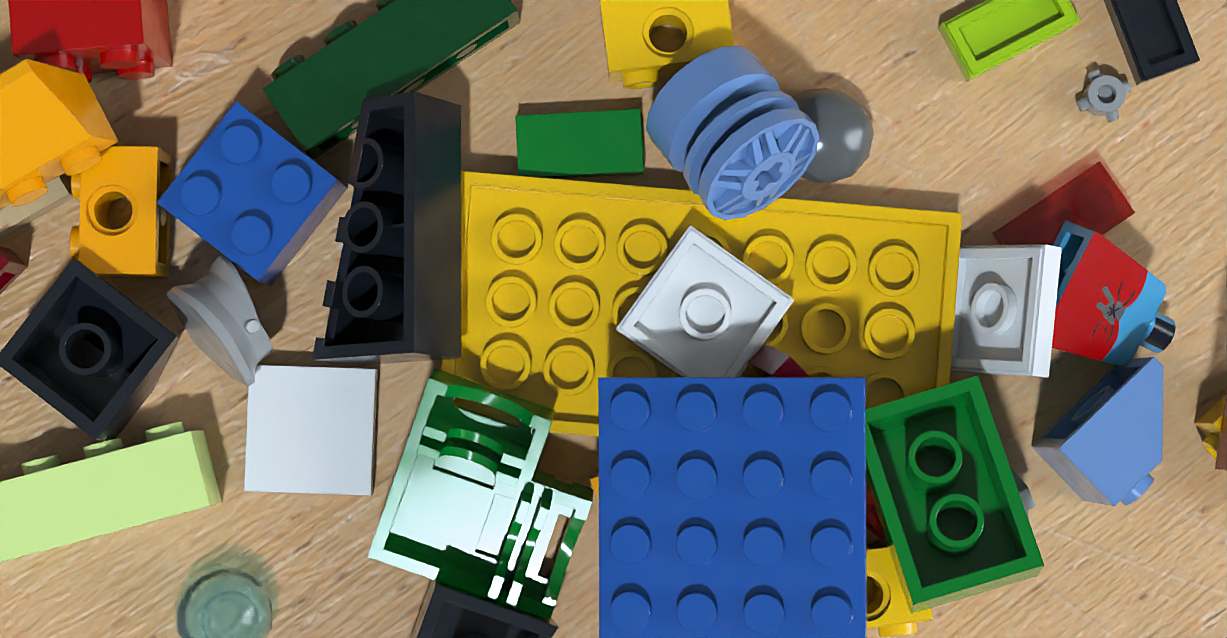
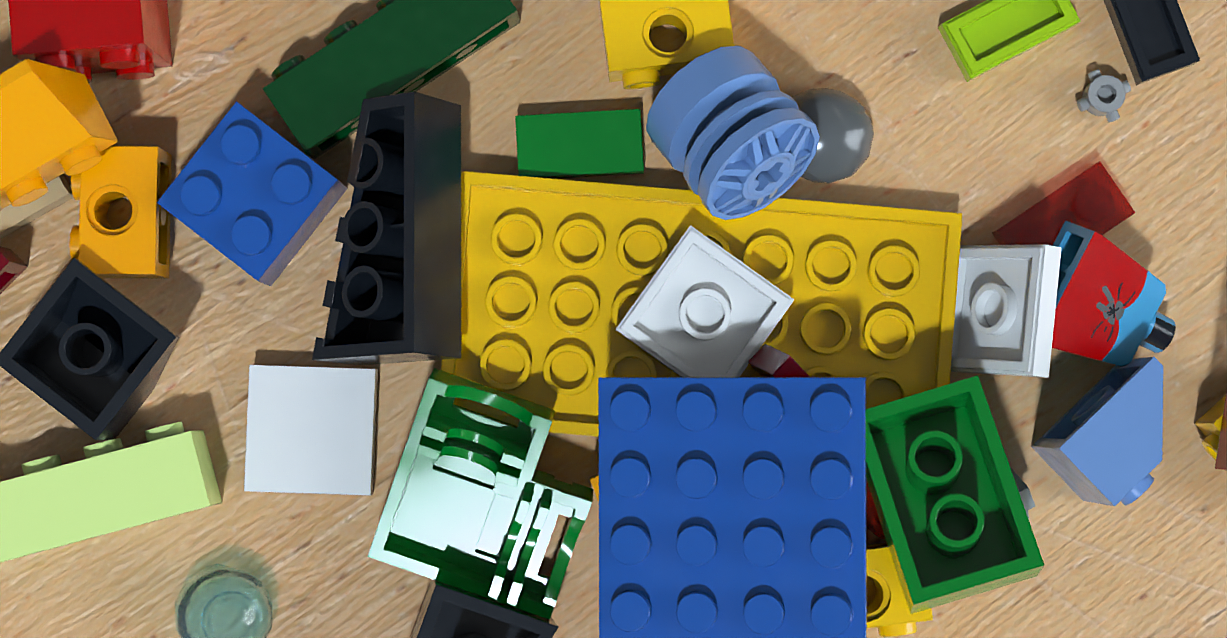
(223, 320): light grey hat -> none

